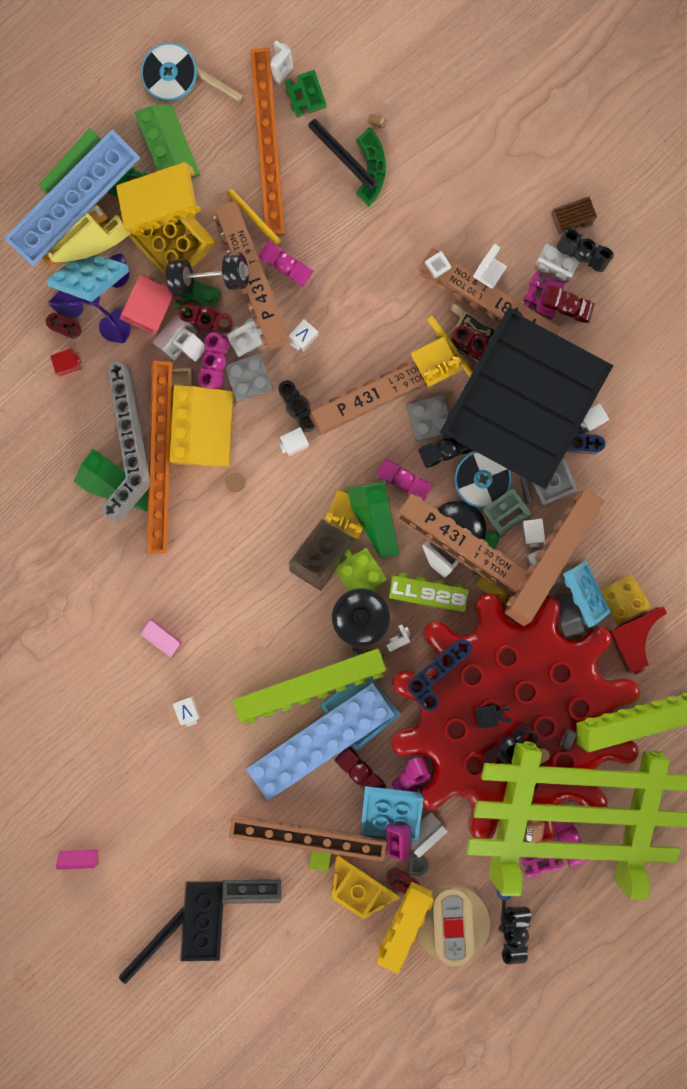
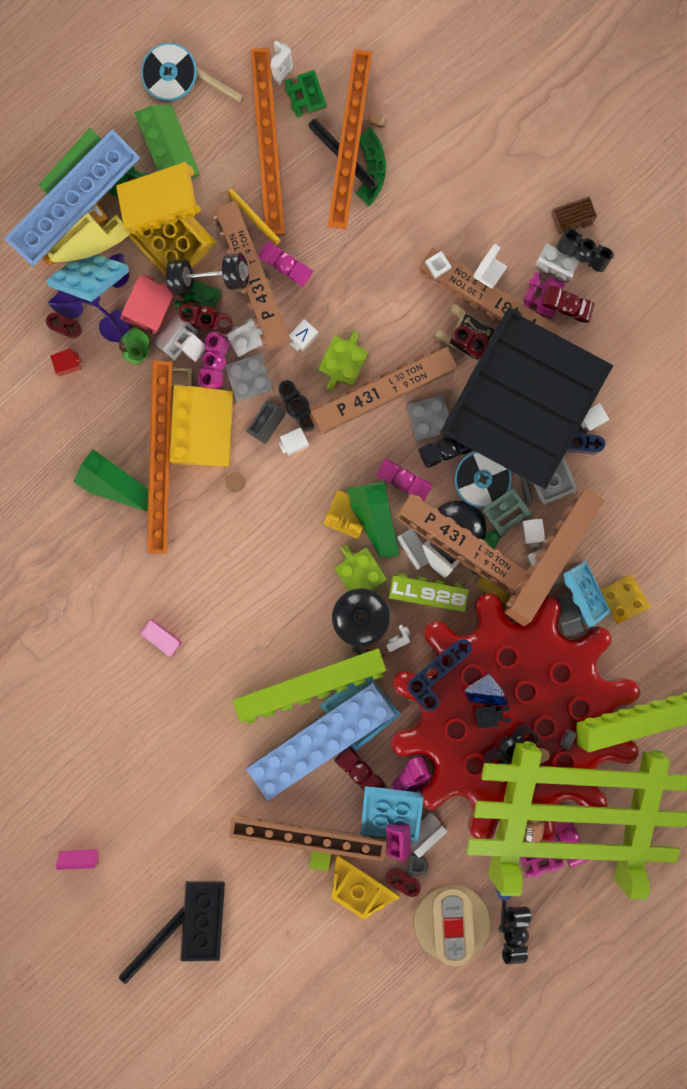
(120, 377): light grey beam -> none
(135, 346): none -> bright green hair
(187, 711): white brick -> none
(251, 891): dark grey slope -> none
(266, 422): none -> dark grey slope
(320, 554): clear smoke slope -> none
(343, 361): none -> lime plate
(350, 139): none -> orange plate
(404, 927): yellow wedge -> none
(413, 548): none -> white panel
(436, 361): yellow hinge -> none
(440, 332): yellow bar -> none
(486, 692): none -> clear blue slope
(631, 639): red arch -> none

